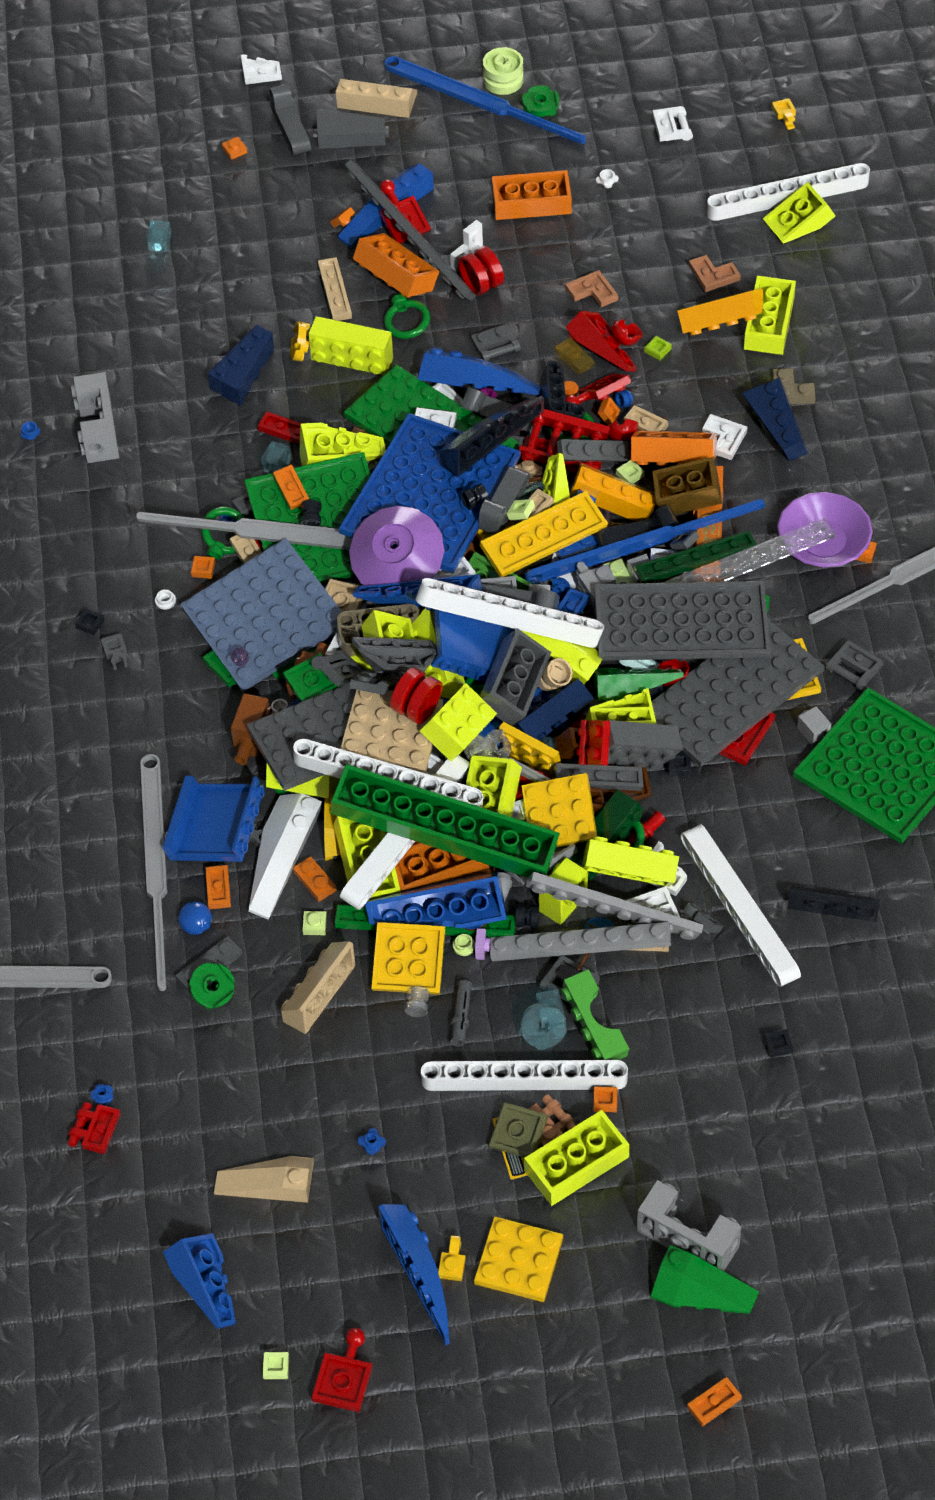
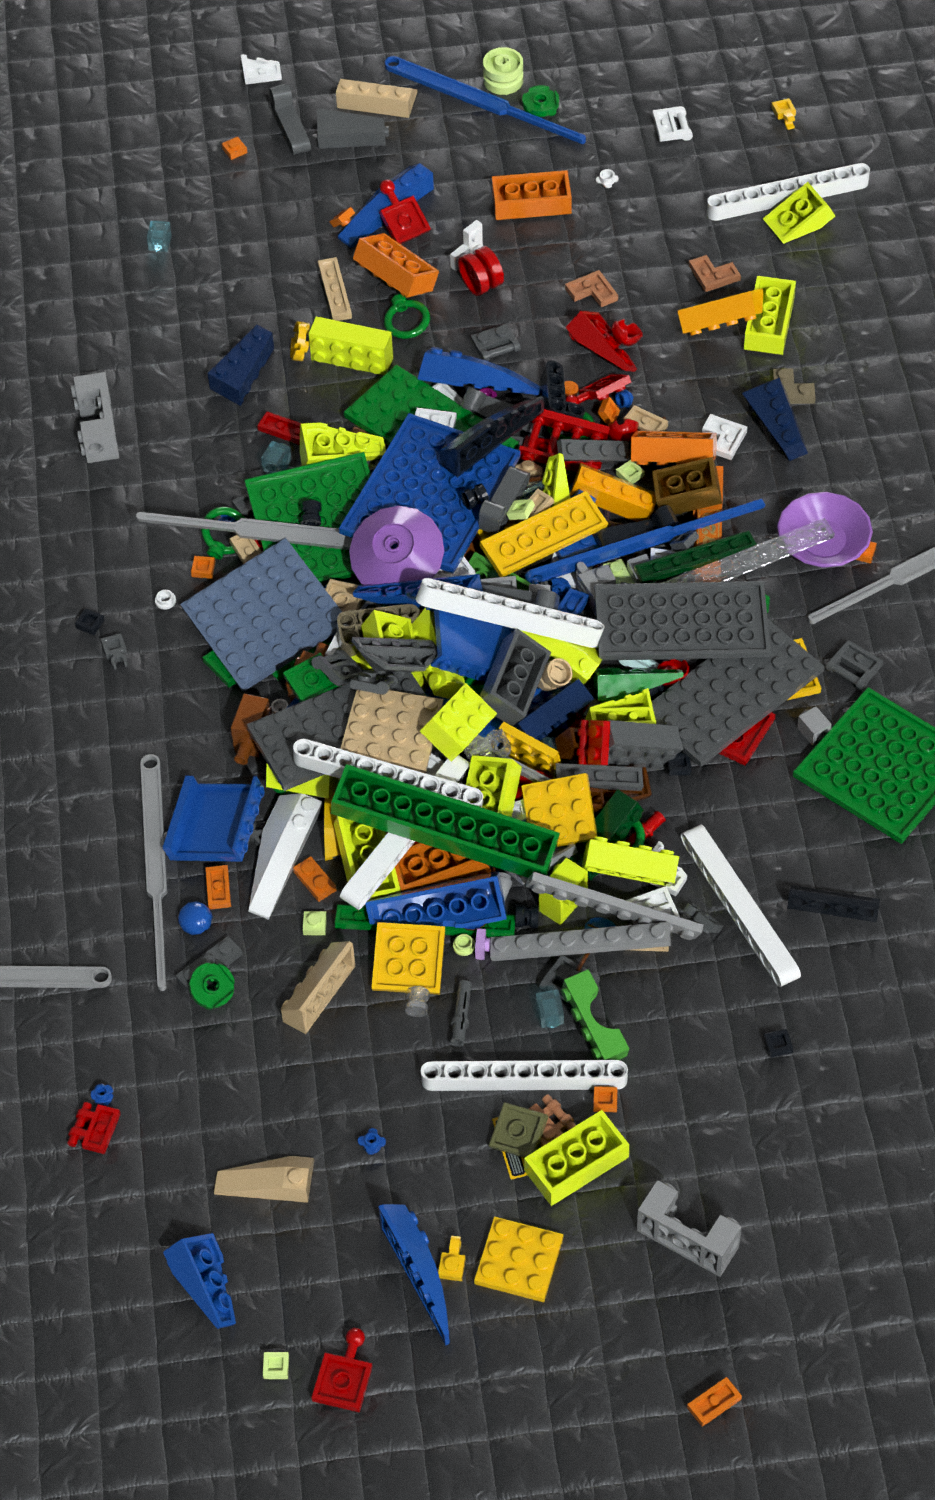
(29, 430): blue plate -> none
(243, 654): clear purple hinge -> none
(290, 486): orange plate -> none
(414, 237): dark grey plate -> none
(416, 695): red wheel -> none
(543, 1038): clear light blue plate -> none
(574, 356): clear yellow plate -> none
(657, 348): lime tile -> none
(698, 1284): green wedge -> none

